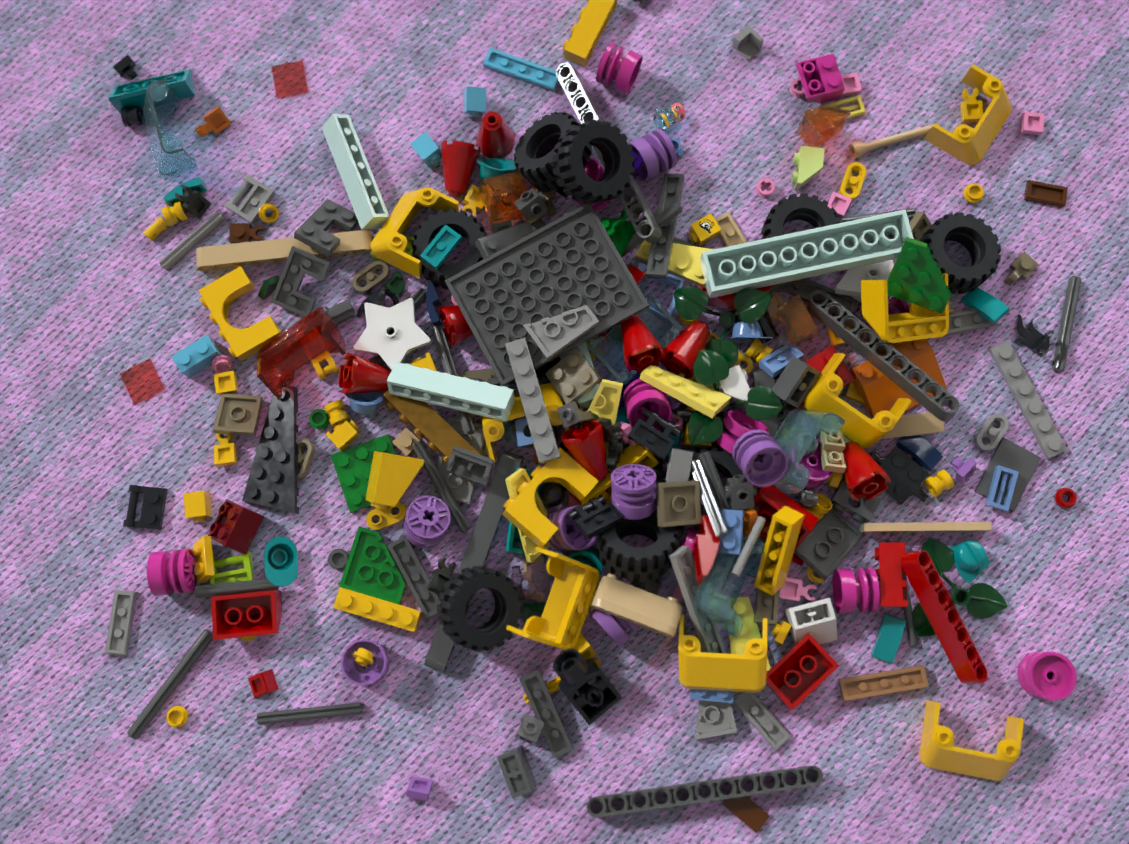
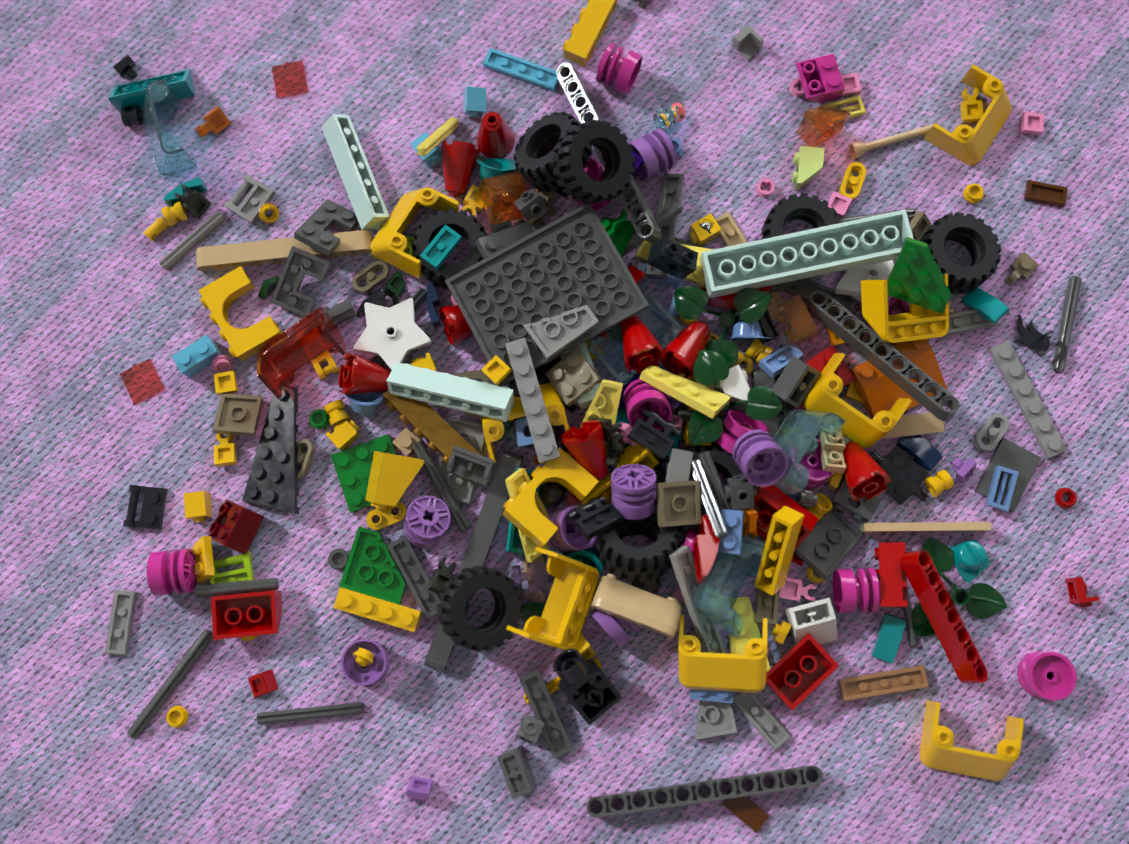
(243, 233): reddish brown plate -> none
(281, 561): teal piece -> none
(437, 136): none -> light yellow axle
(450, 368): dark grey axle -> none
(496, 370): none -> yellow plate
(572, 416): flat silver bracket -> none
(673, 258): none -> black brick
(748, 546): light grey bar -> none
(1077, 592): none -> red bracket

